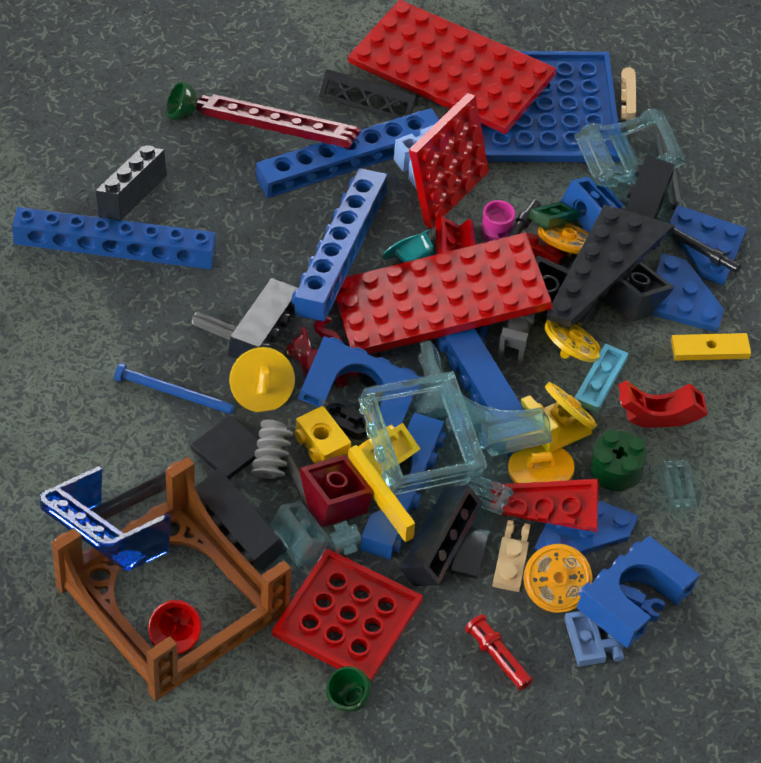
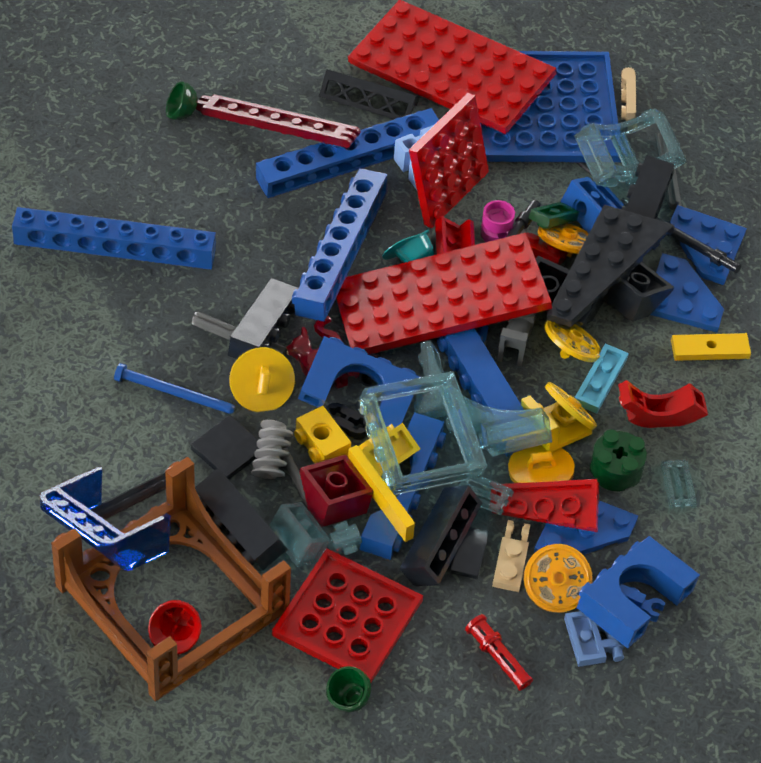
(131, 183): black brick -> none

